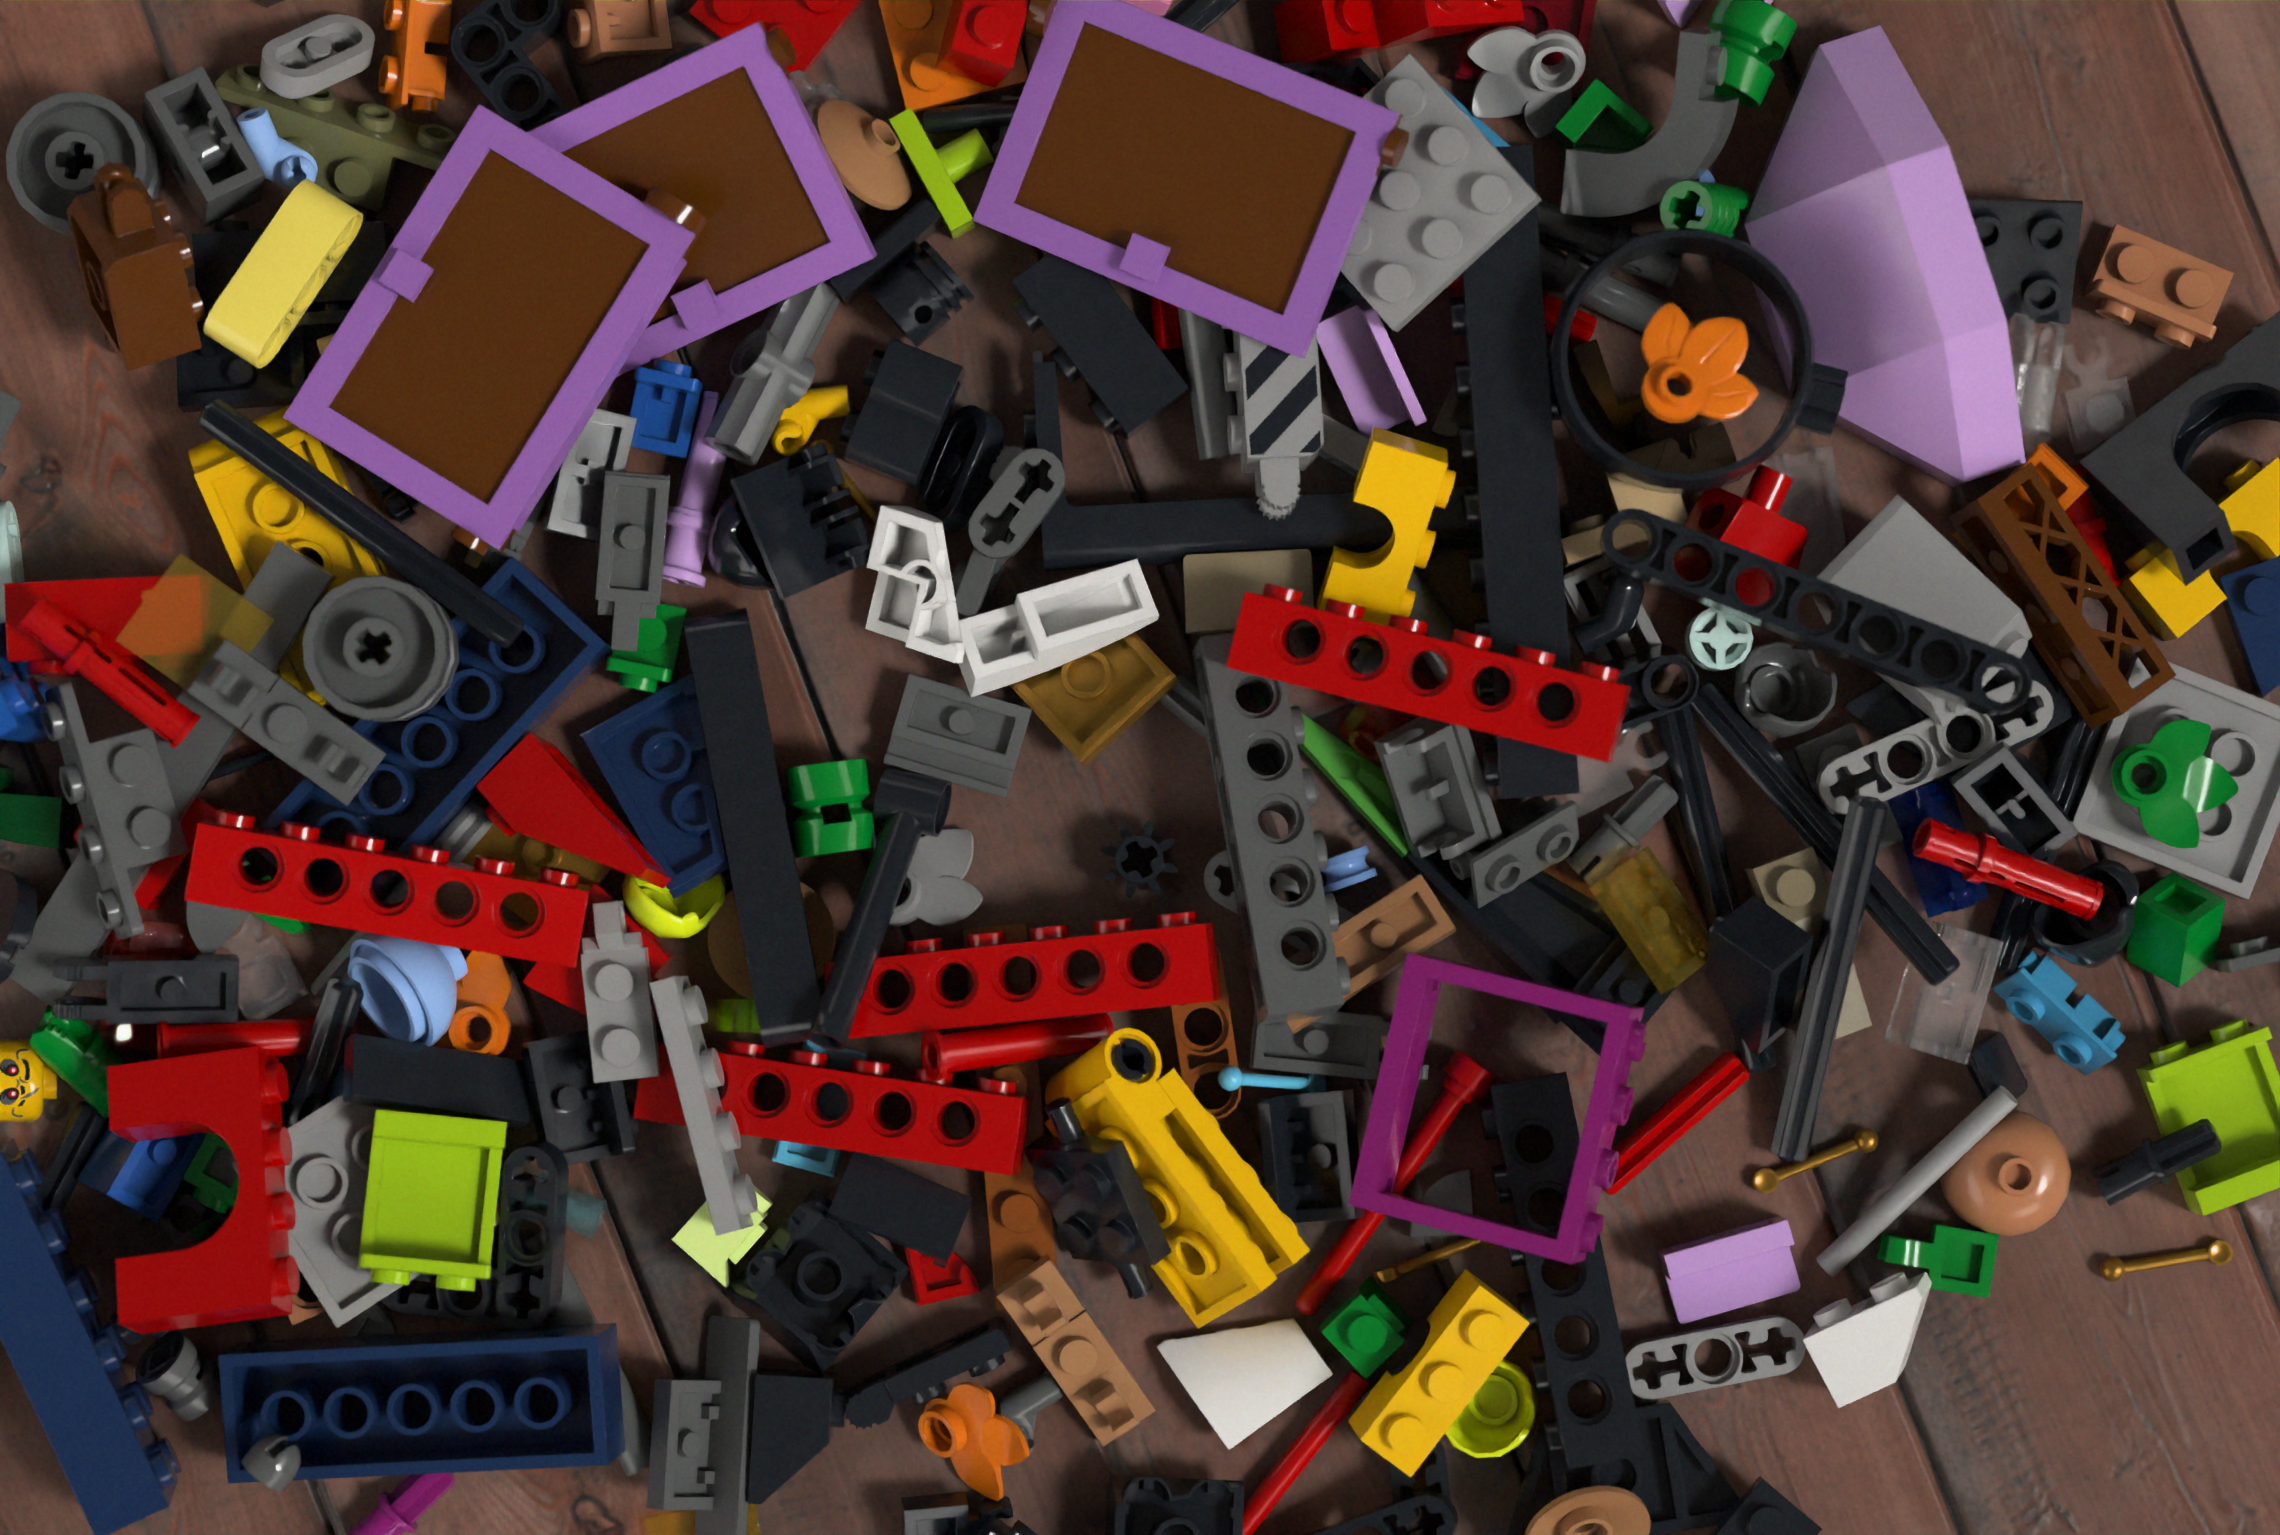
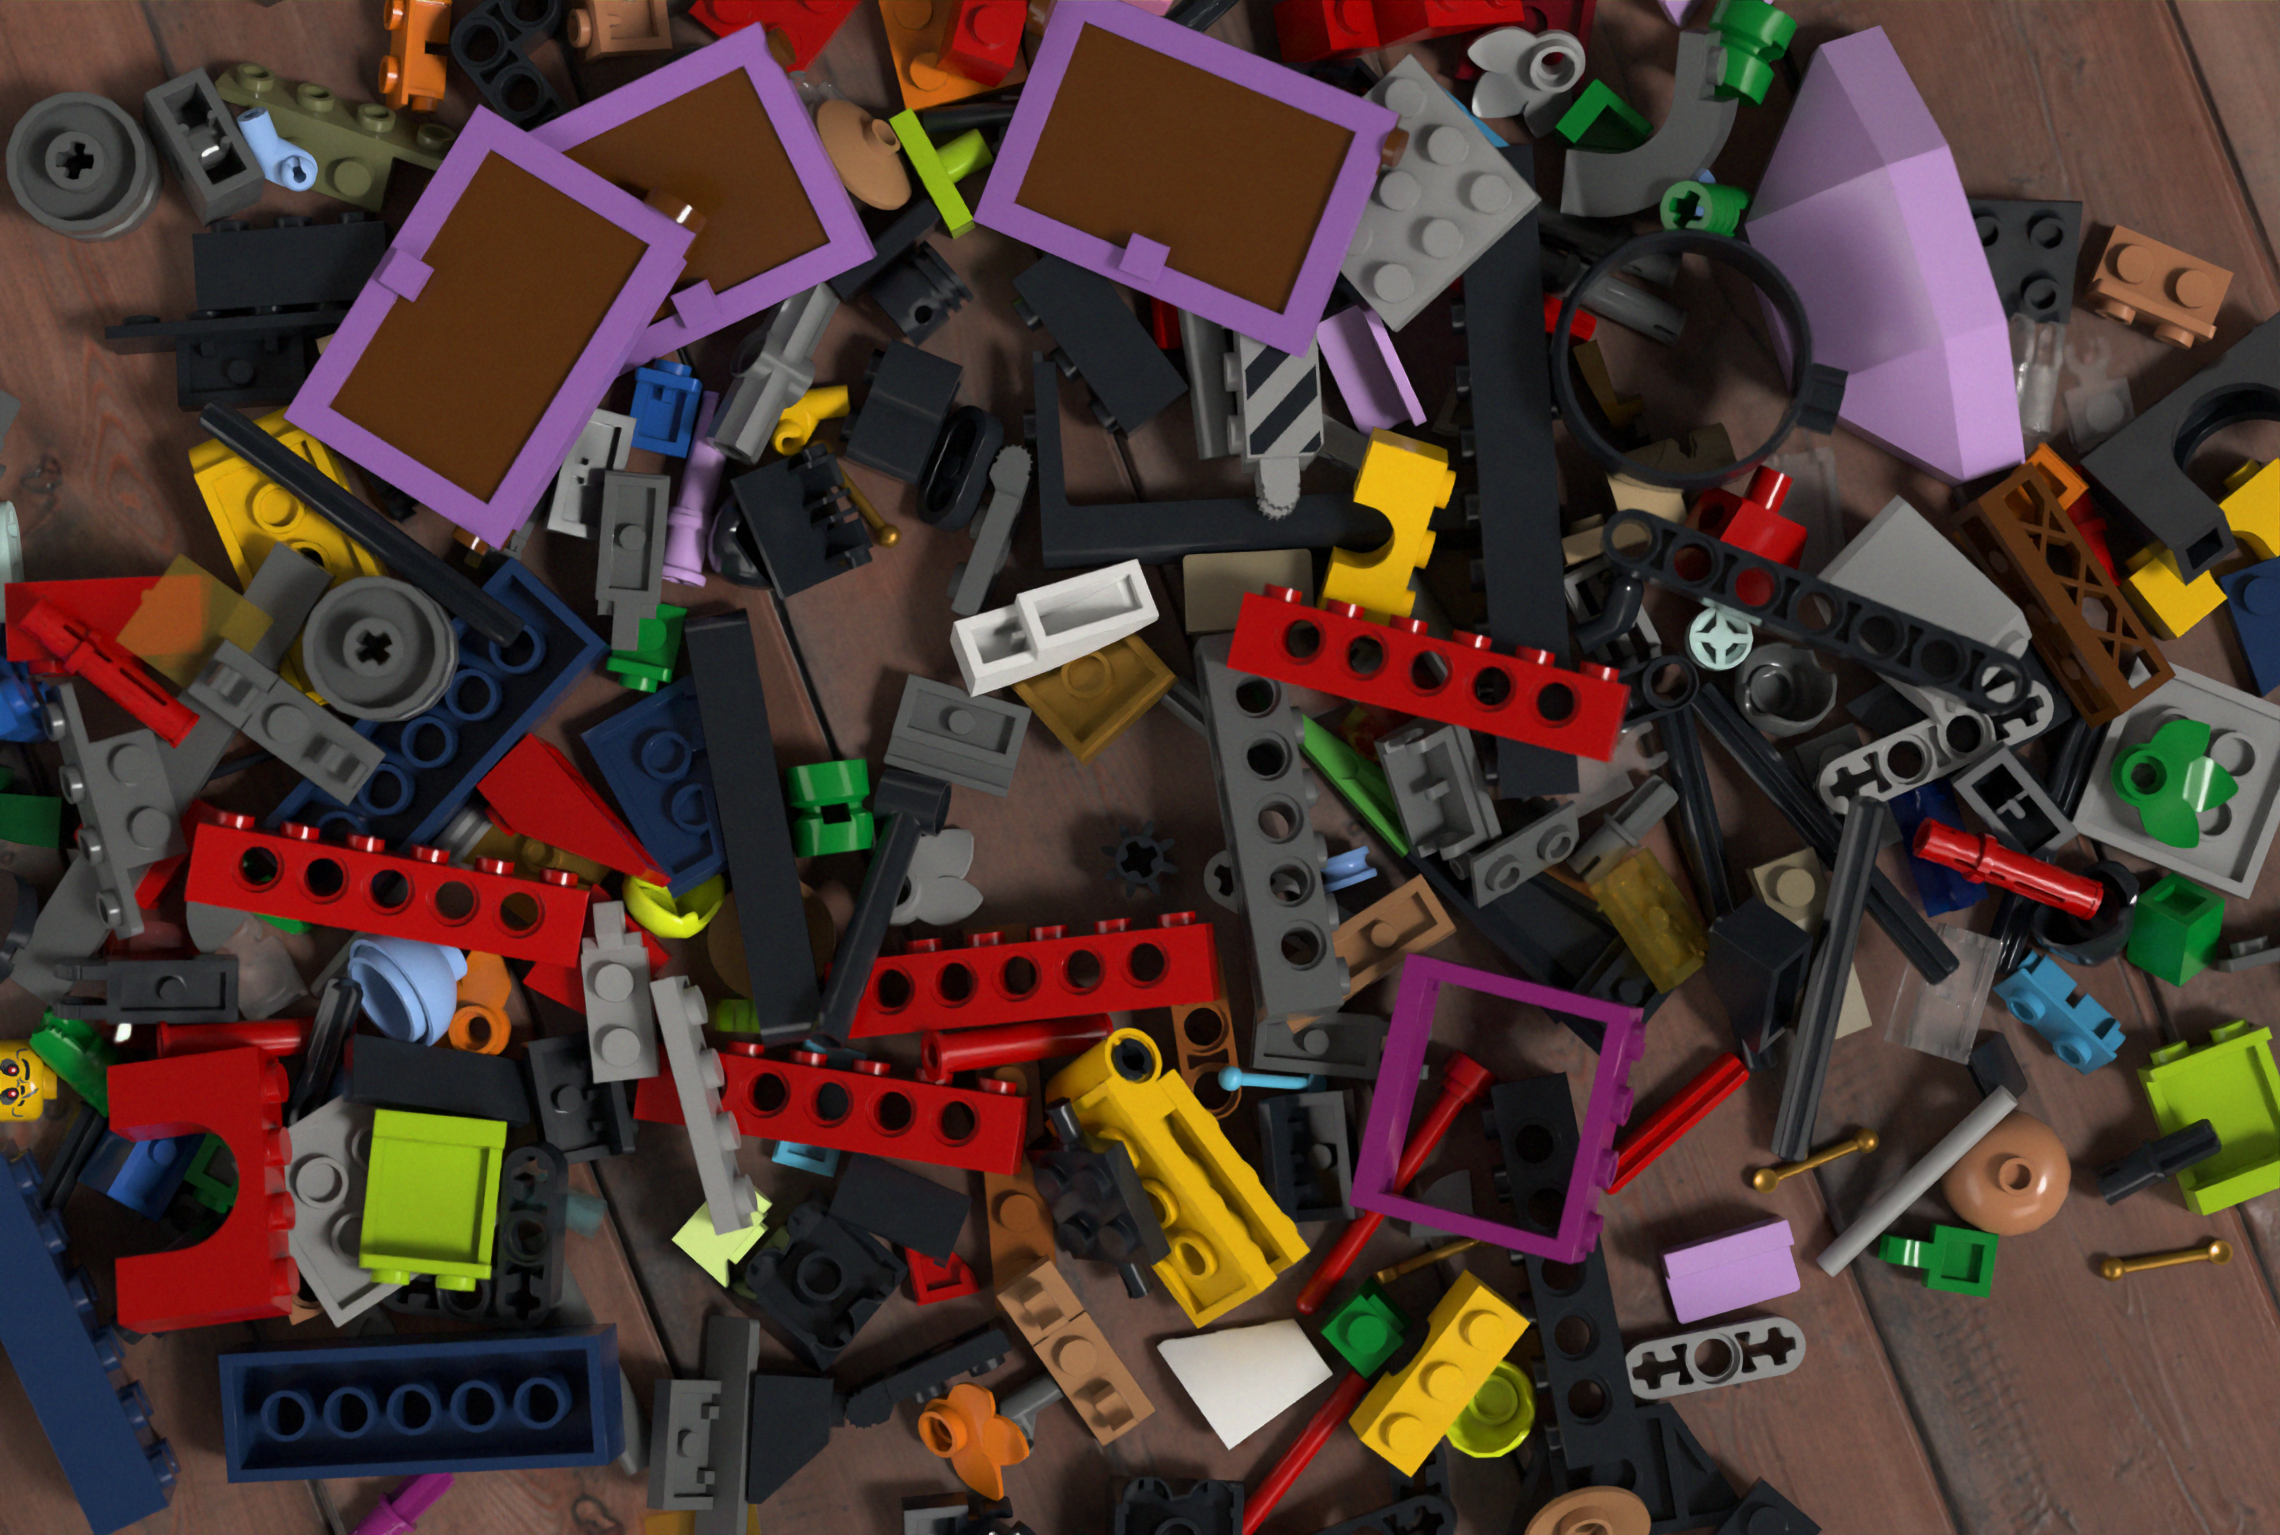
(135, 269): reddish brown hinge -> none
(177, 1372): dark grey wheel -> none
(271, 1463): dark grey hinge -> none
(283, 273): light yellow beam -> none
(316, 55): light grey plate -> none
(914, 584): white slope -> none
(1029, 514): dark grey beam -> none
(1702, 360): orange plate -> none
(1868, 1342): white slope -> none

